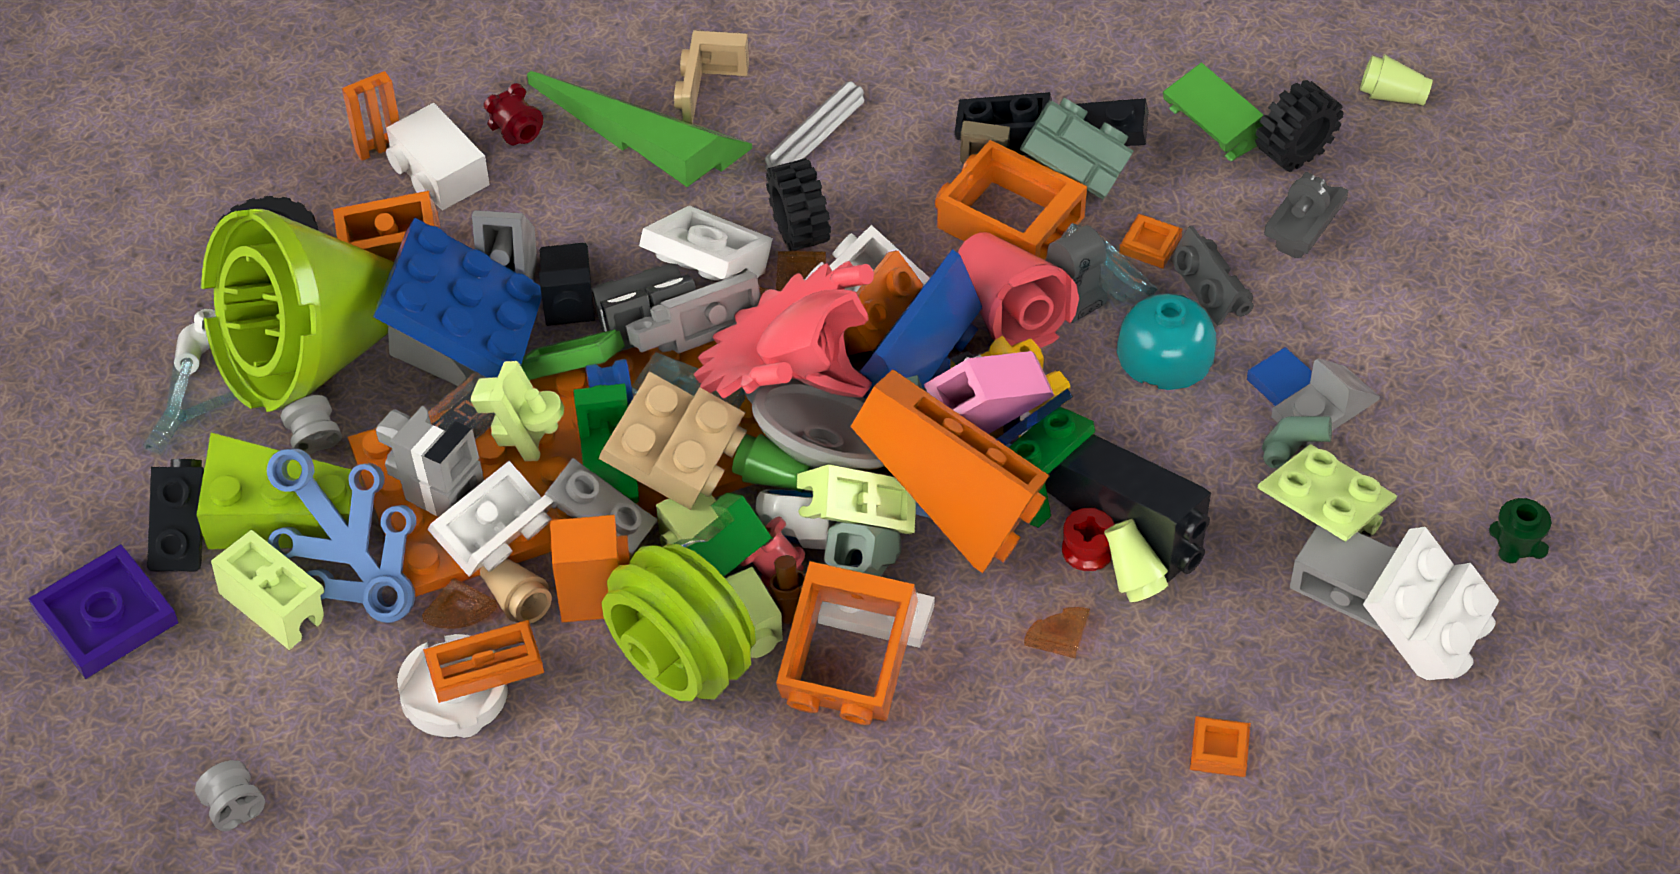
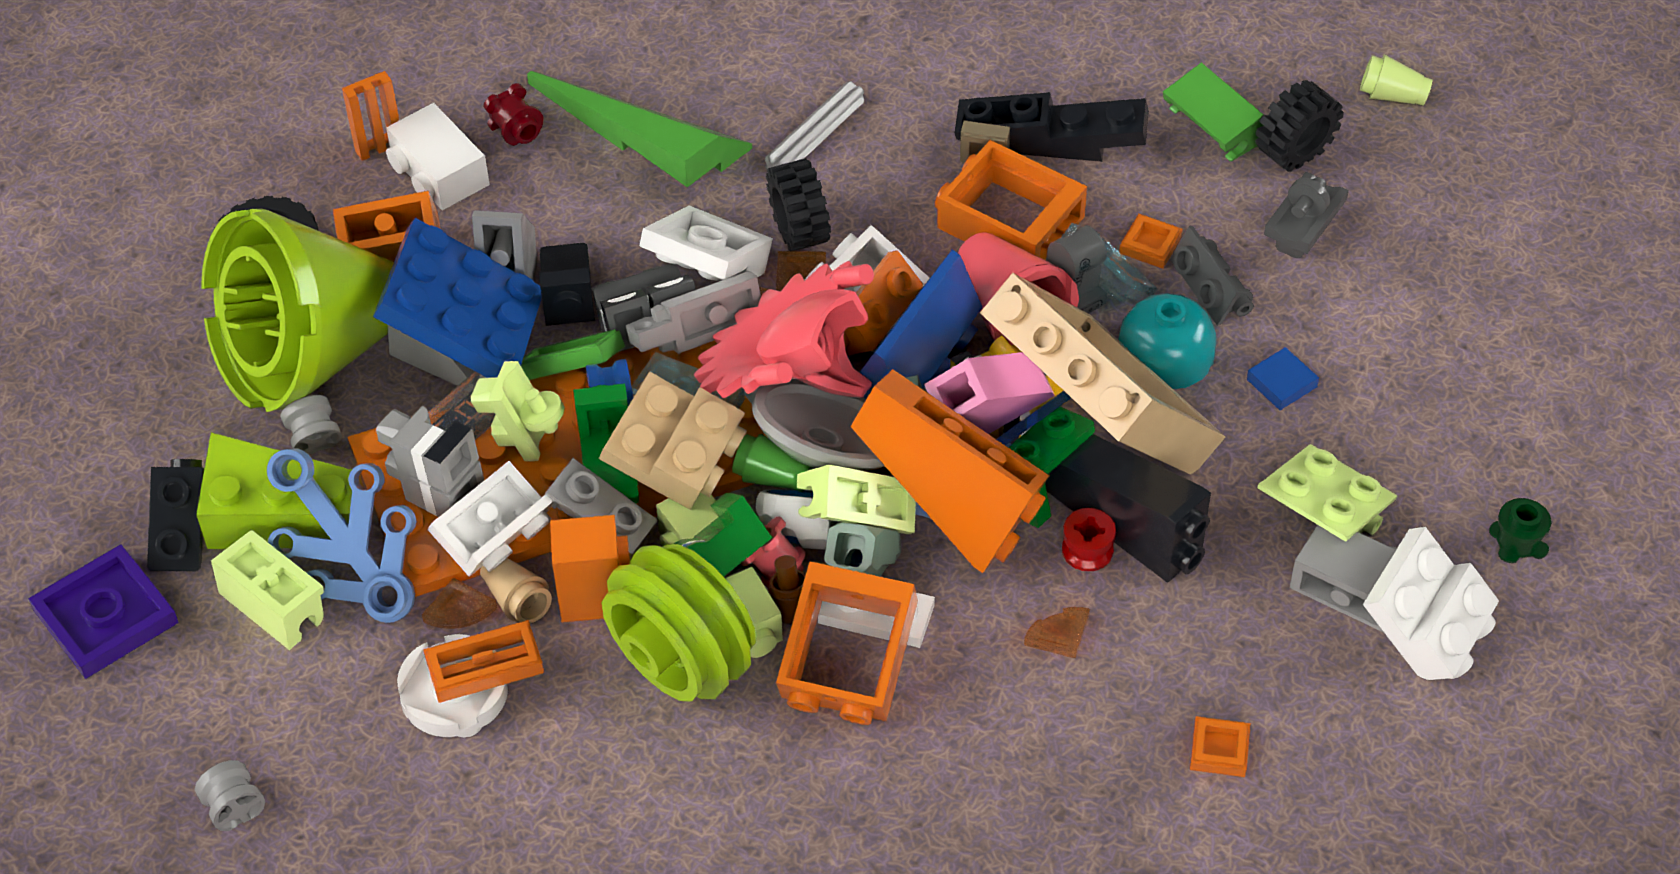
(173, 415): clear light blue plant -> none
(193, 341): white arm -> none
(708, 54): tan bracket -> none
(1078, 148): sand green brick -> none
(1102, 375): none -> tan piece
(1135, 563): yellowish green cone -> none
(1290, 435): sand green arm -> none
(1331, 393): light grey slope -> none

